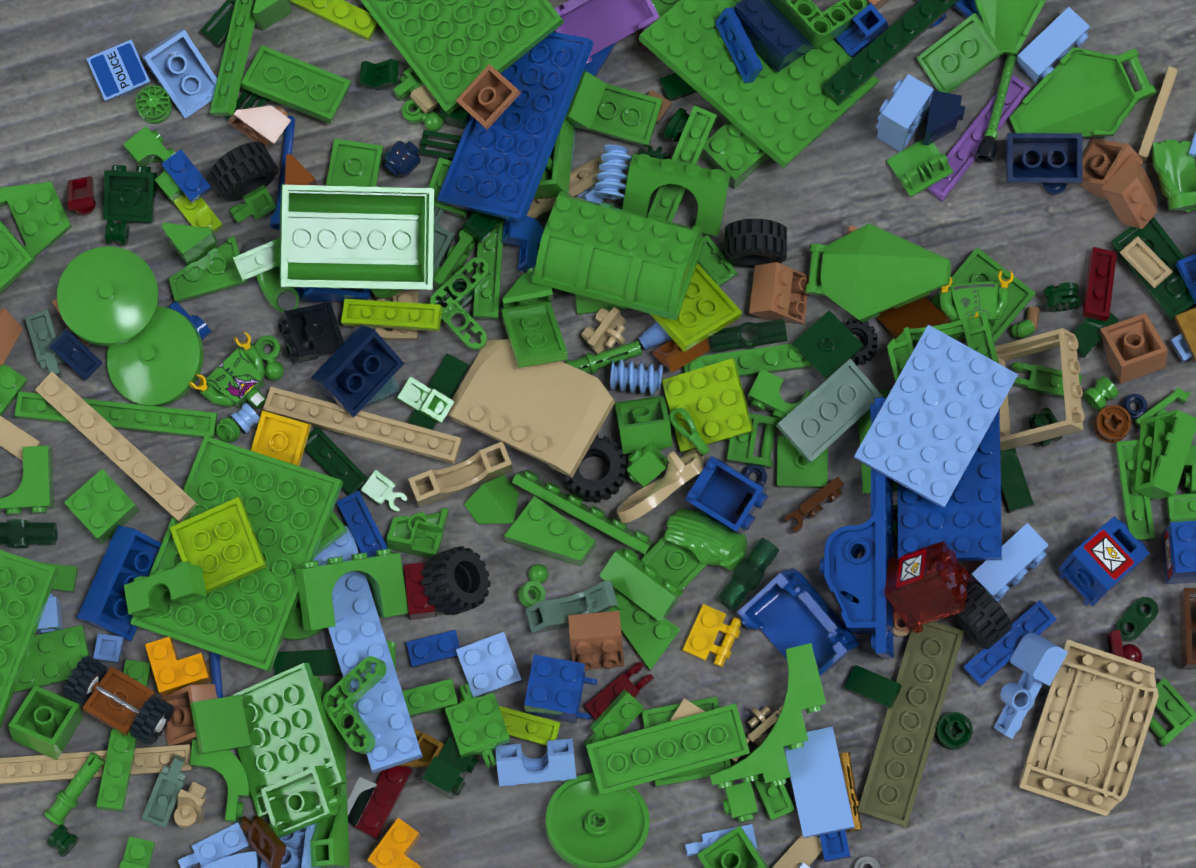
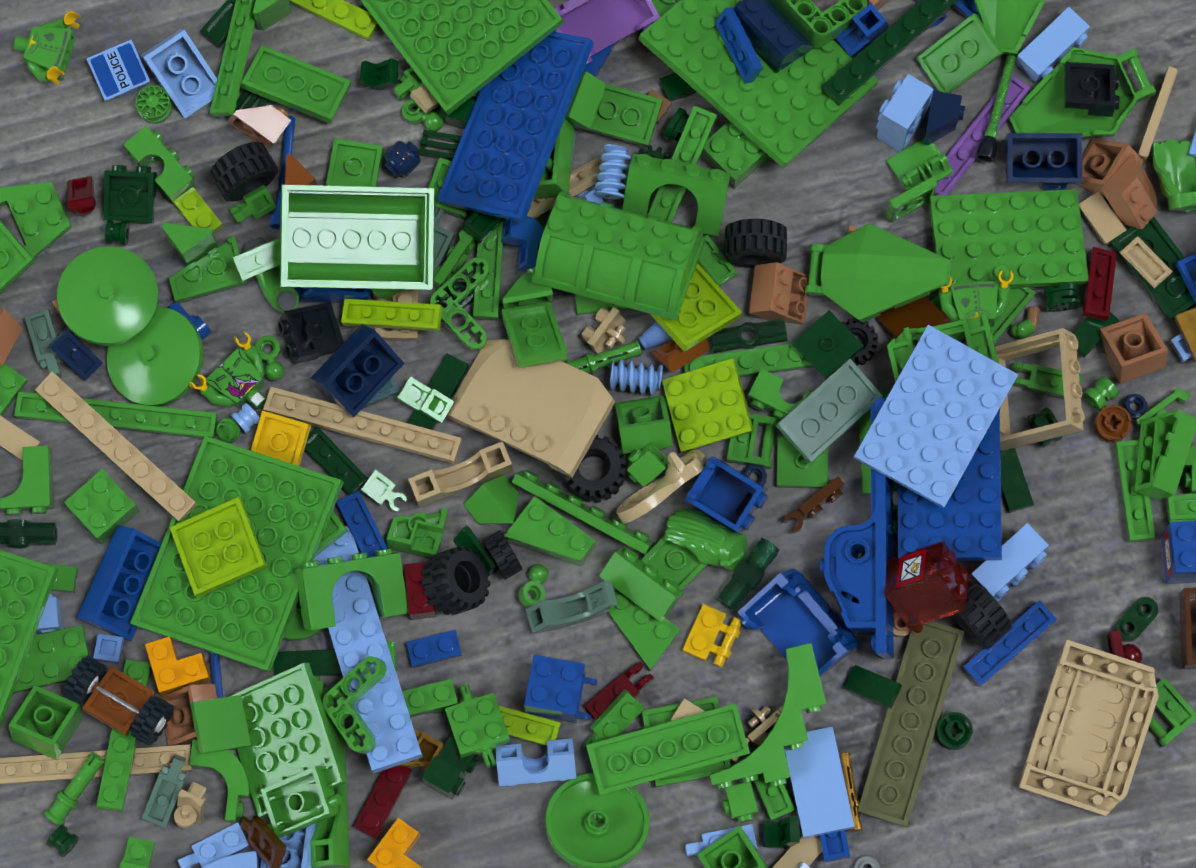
(49, 48): none -> bright green torso
(146, 593): bright green arch -> none
(186, 176): blue plate -> none
(359, 799): sticker -> none
(469, 540): none -> dark green slope
(488, 96): nougat slope -> none
(488, 664): light blue plate -> none
(502, 555): none -> black tyre
(596, 639): nougat slope -> none
(694, 436): bright green piece -> none
(782, 833): none -> dark green bracket
(911, 200): none -> bright green tile
(1015, 231): none -> bright green plate
(1040, 662): light blue plate -> none
(1091, 88): none -> black plate
(1101, 218): none -> tan tile
(1103, 561): blue container -> none

